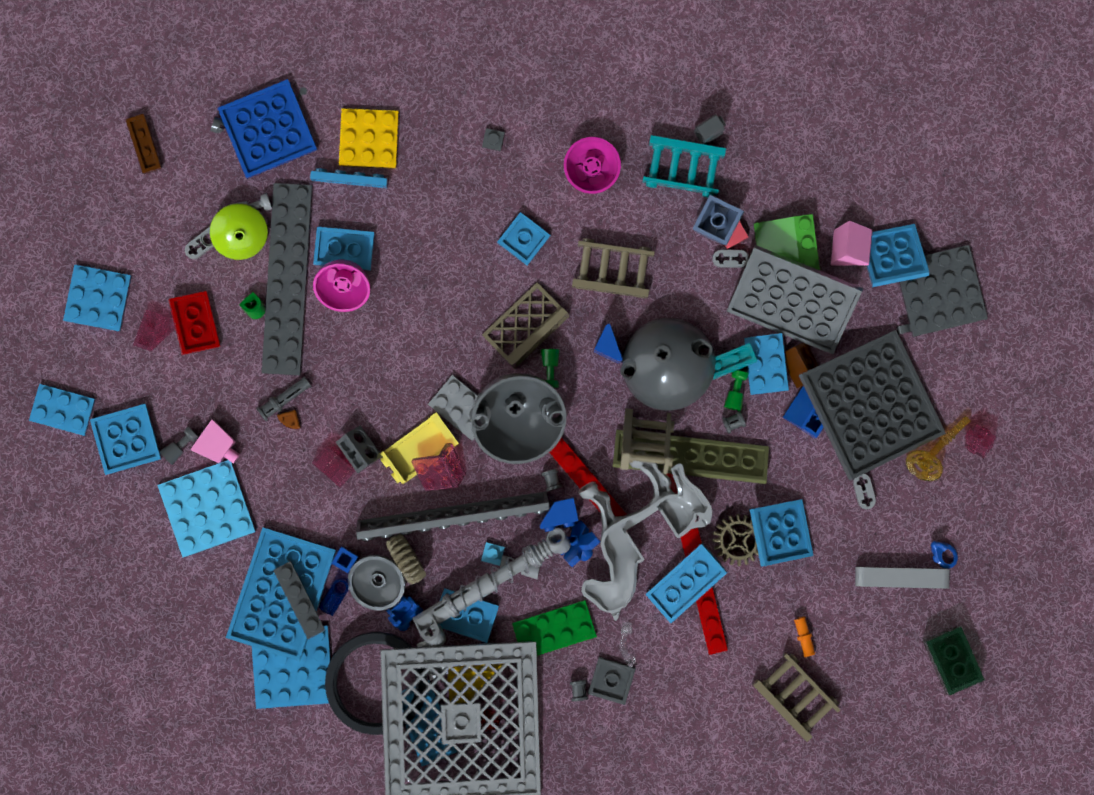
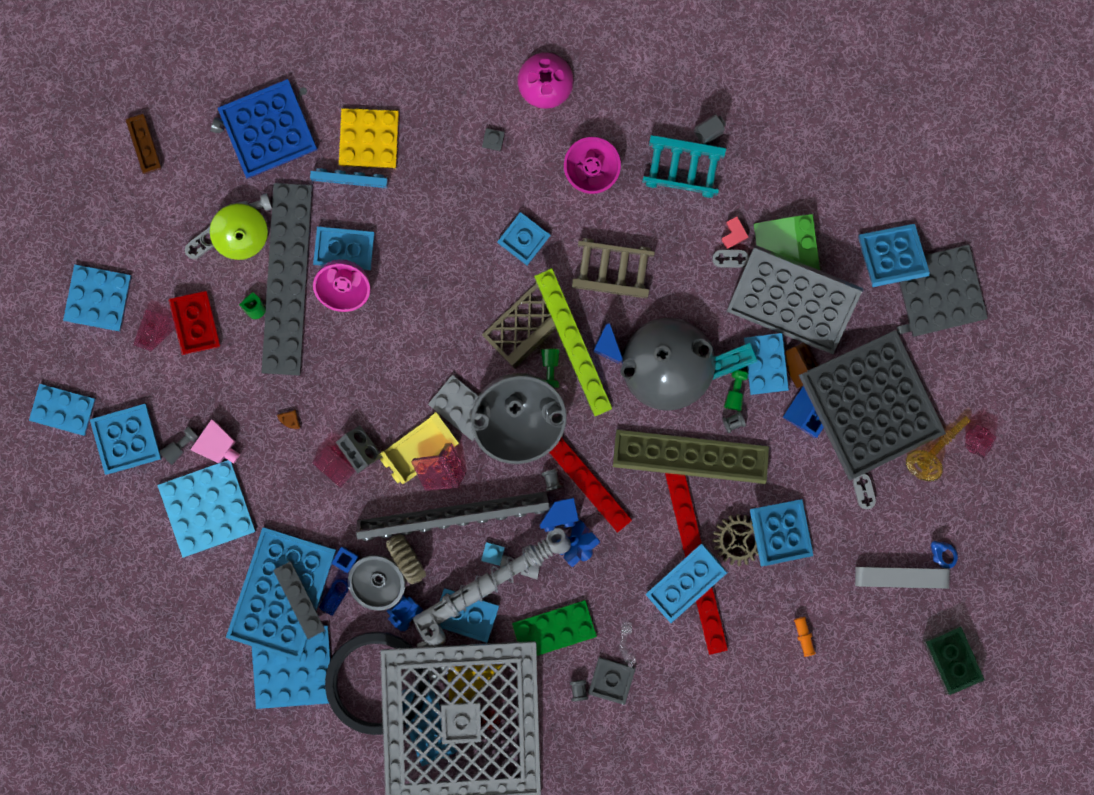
(276, 403): dark grey pin -> none
(547, 89): none -> dark pink piece
(572, 342): none -> lime plate
(617, 545): light grey animal -> none
(629, 443): dark tan fence -> none
(718, 220): sand blue slope -> none
(778, 700): dark tan fence -> none
(851, 245): bright pink slope -> none

